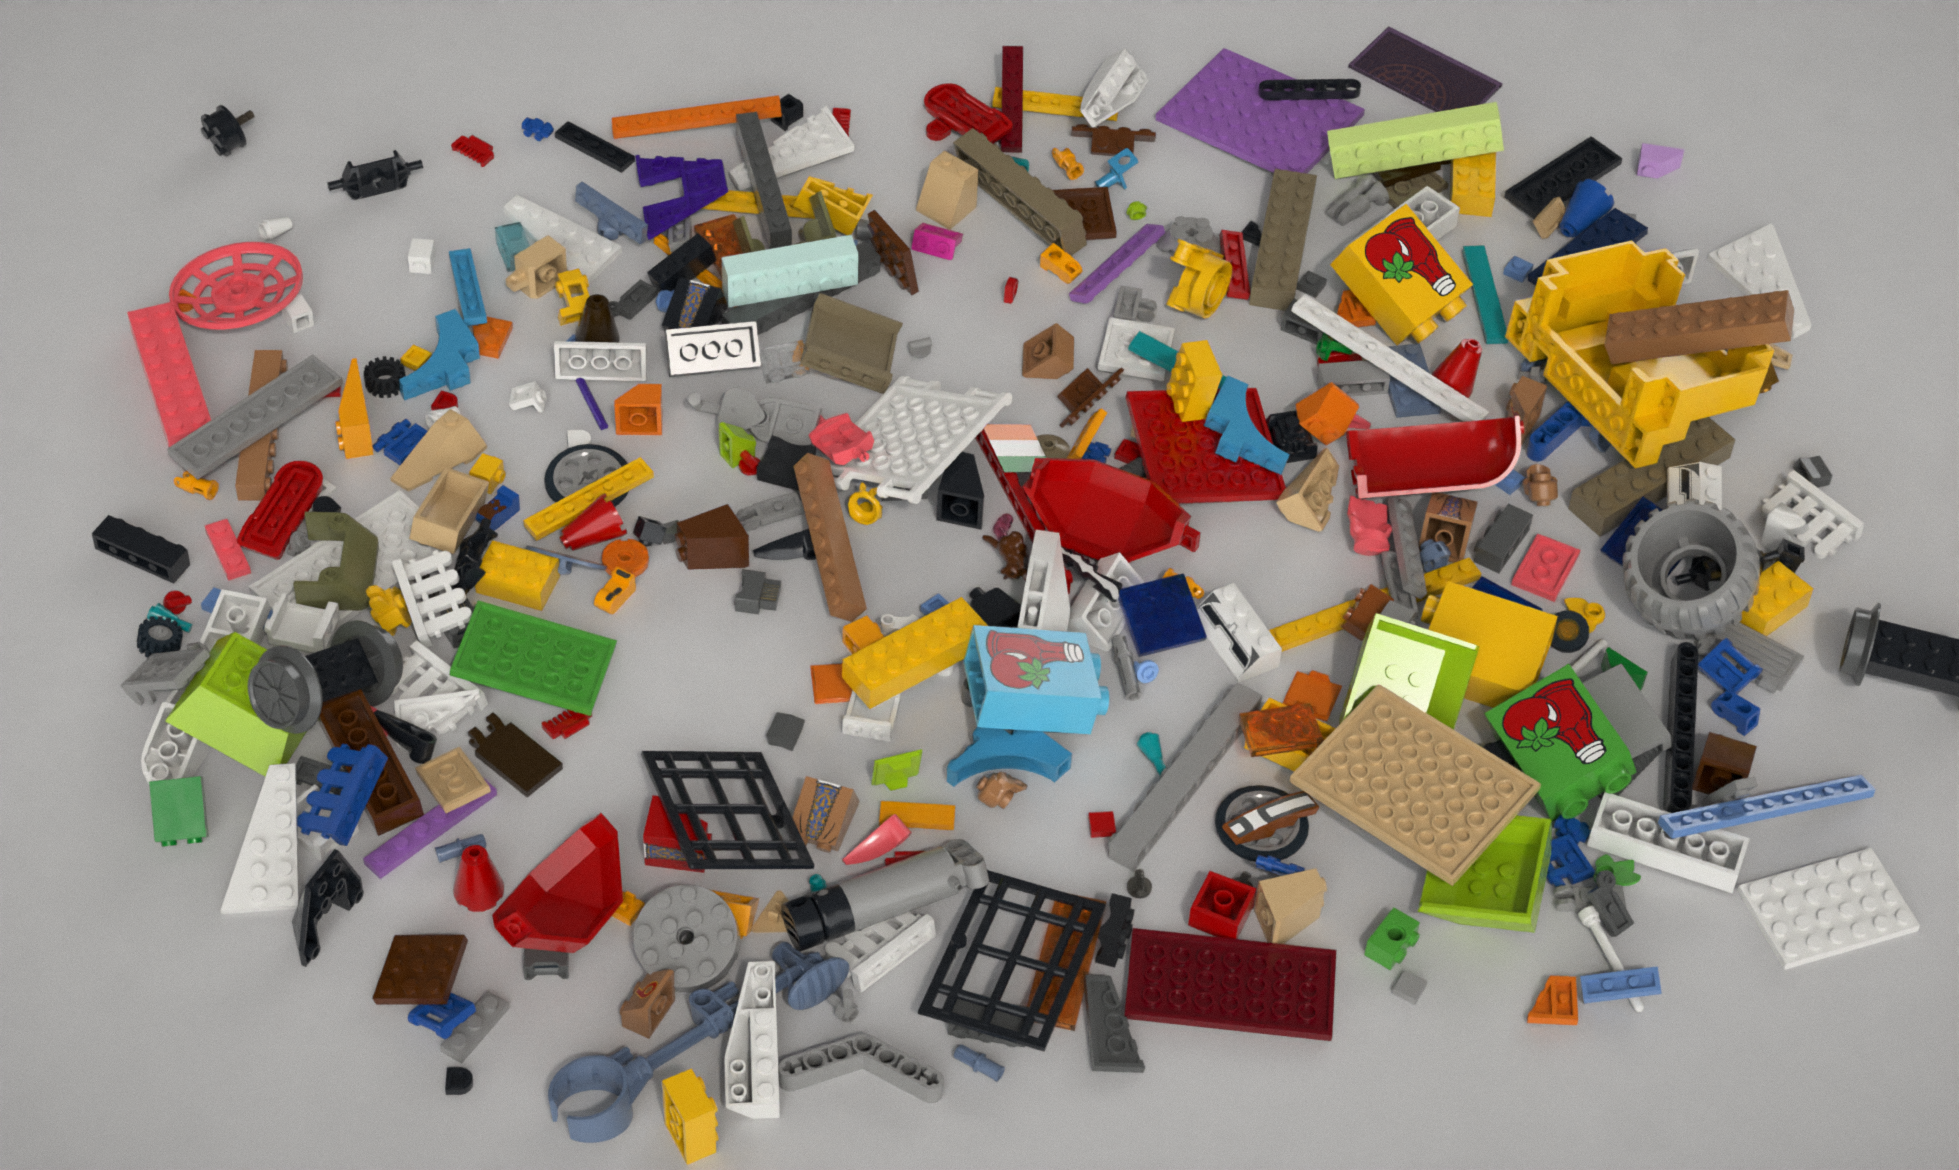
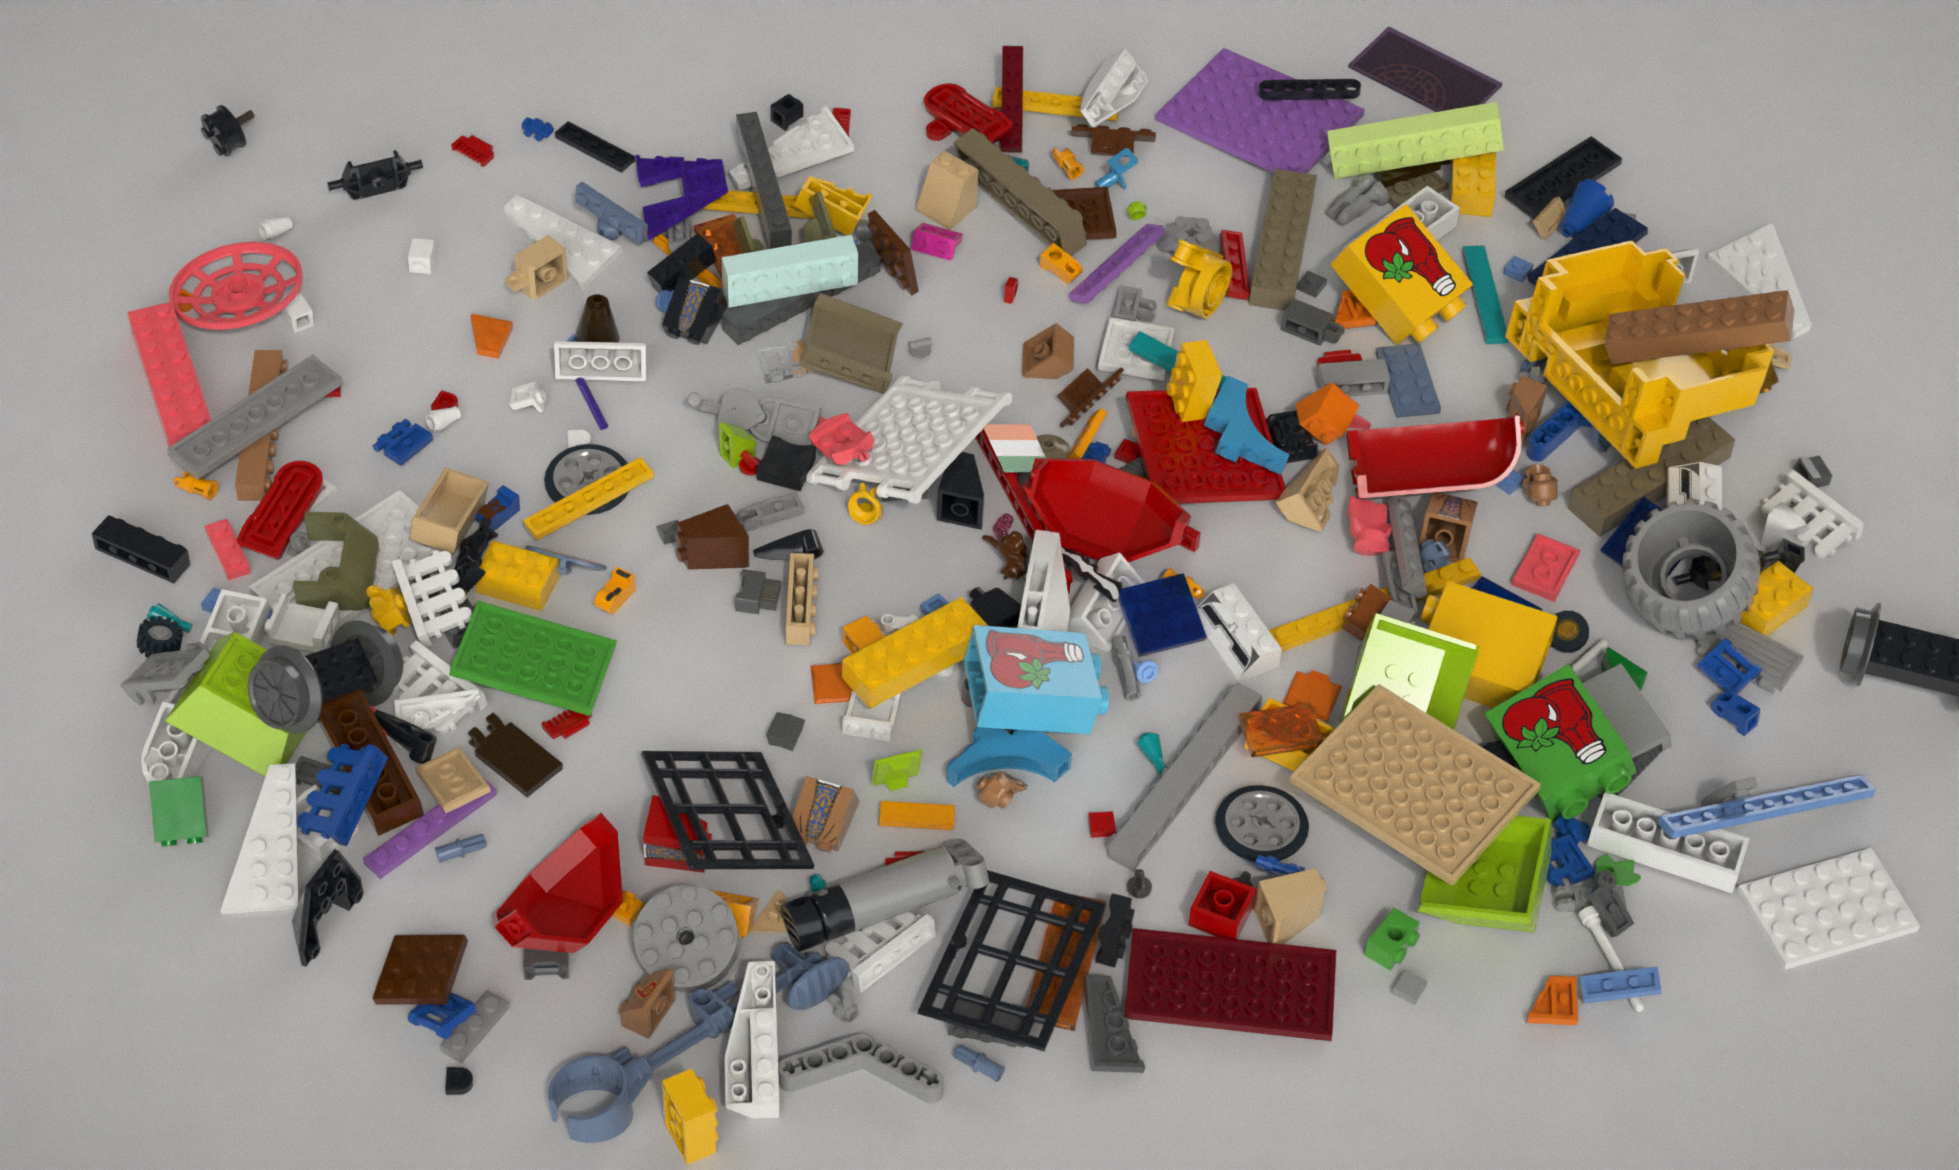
(176, 601): red plate -> none
(325, 504): black tile -> none
(353, 417): light orange slope -> none
(381, 368): black tyre -> none
(415, 357): yellow plate -> none
(445, 444): tan wedge -> none
(449, 360): dark azure arch -> none
(467, 287): dark azure plate -> none
(477, 880): red cone -> none
(489, 469): yellow brick -> none
(510, 241): clear light blue panel -> none
(567, 284): yellow tile -> none
(593, 525): red cone -> none
(627, 555): orange plate -> none
(634, 300): dark grey hinge -> none
(640, 411): orange slope -> none
(649, 531): black plate -> none
(694, 117): orange plate -> none
(712, 349): brick -> none
(800, 597): none -> tan brick
(829, 537): medium nougat brick -> none
(882, 840): coral piece -> none
(1252, 233): black tile -> none
(1268, 817): slope -> none
(1327, 344): green bracket -> none
(1388, 360): white plate -> none
(1461, 367): red cone -> none
(1502, 538): dark grey brick -> none
(1591, 612): yellow plate -> none
(1658, 161): lavender slope -> none
(1681, 726): black beam -> none
(1723, 763): reddish brown slope -> none

